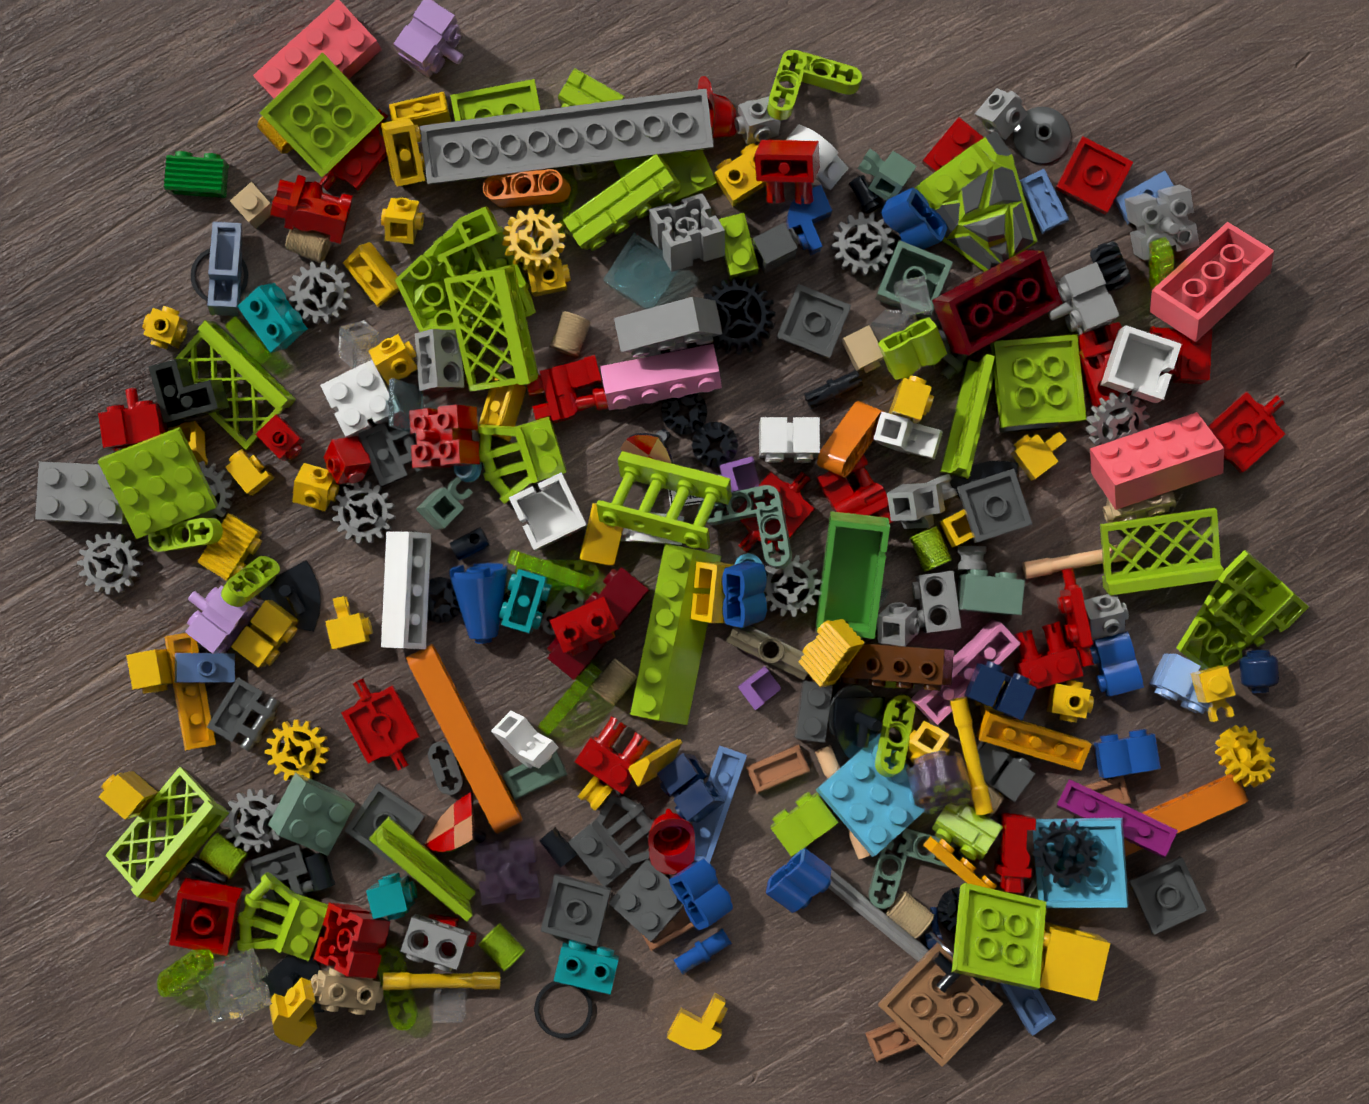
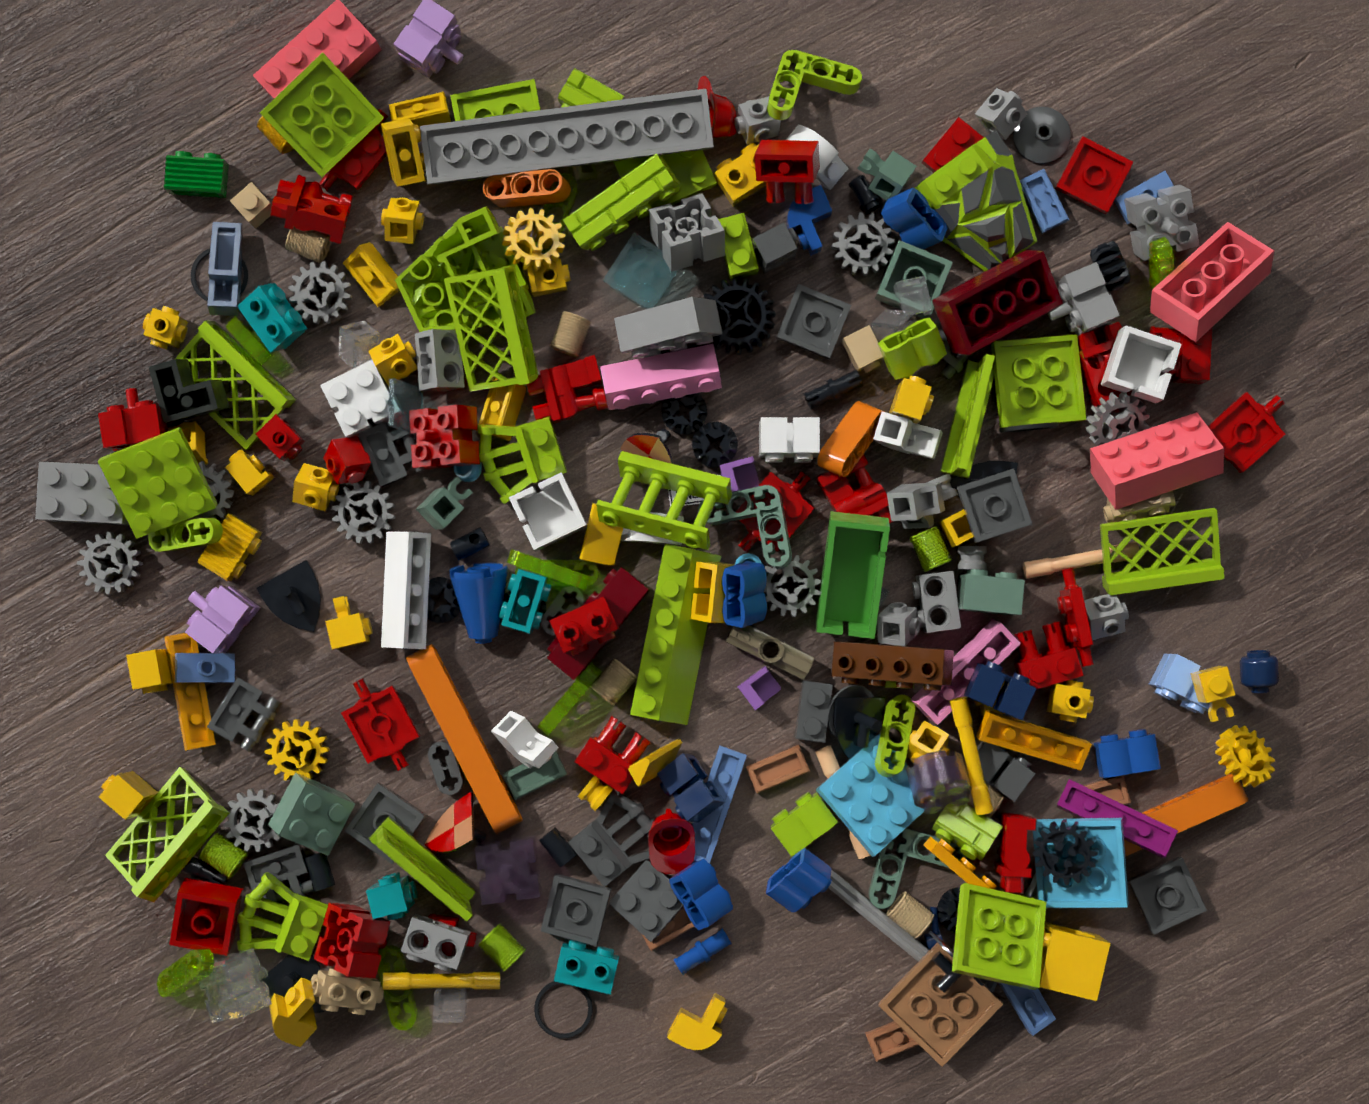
(247, 589): lime beam -> none
(269, 630): yellow piece -> none
(830, 652): yellow brick -> none
(1036, 455): yellow brick -> none
(1116, 664): blue brick -> none
(1239, 612): lime wedge -> none

